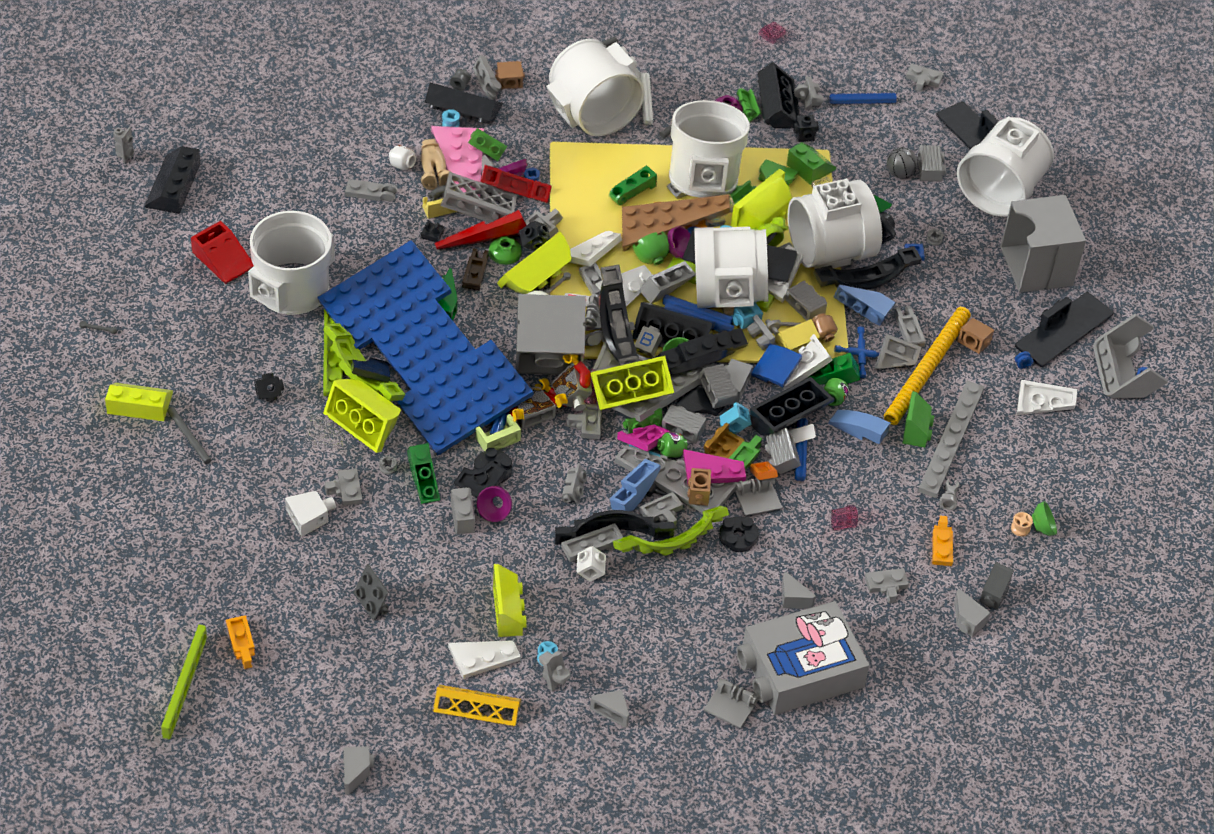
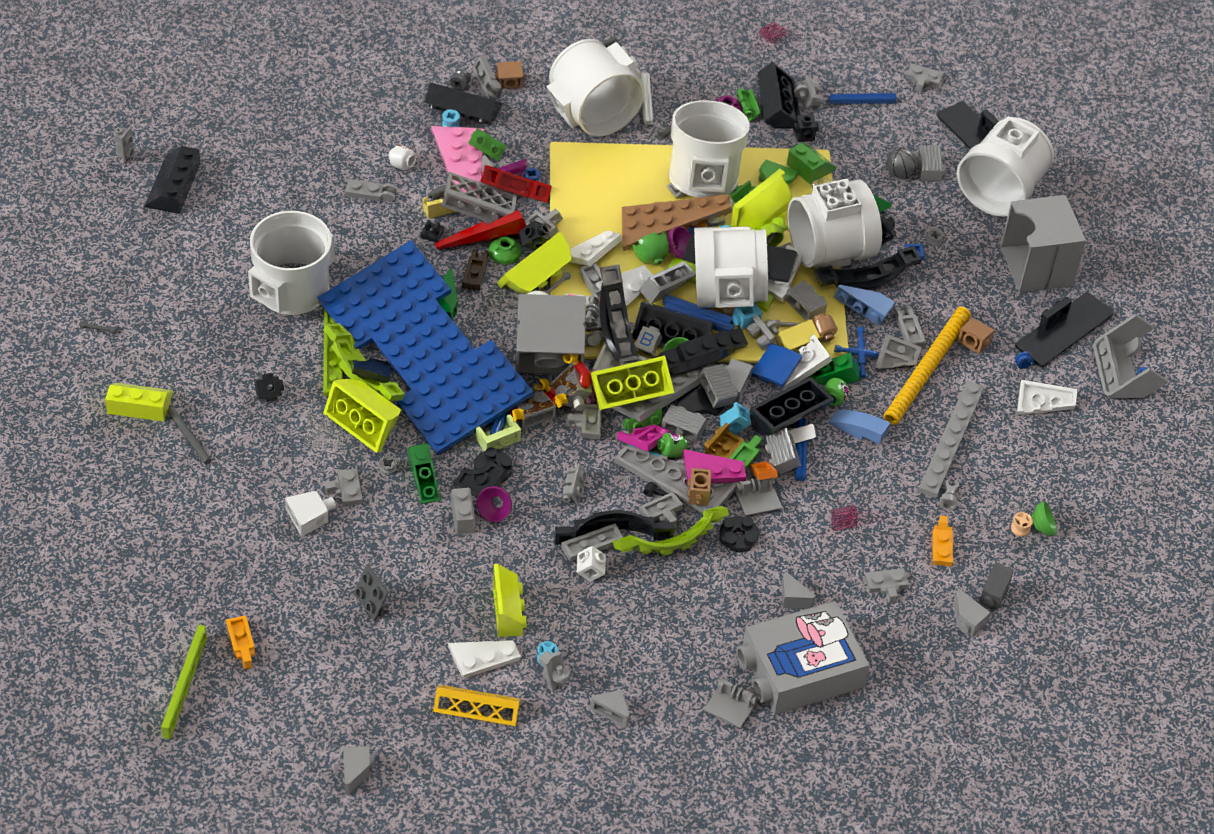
(221, 252): red slope -> none
(433, 157): tan piece -> none
(633, 185): green leg -> none
(635, 486): medium blue slope -> none
(918, 422): bright green slope -> none

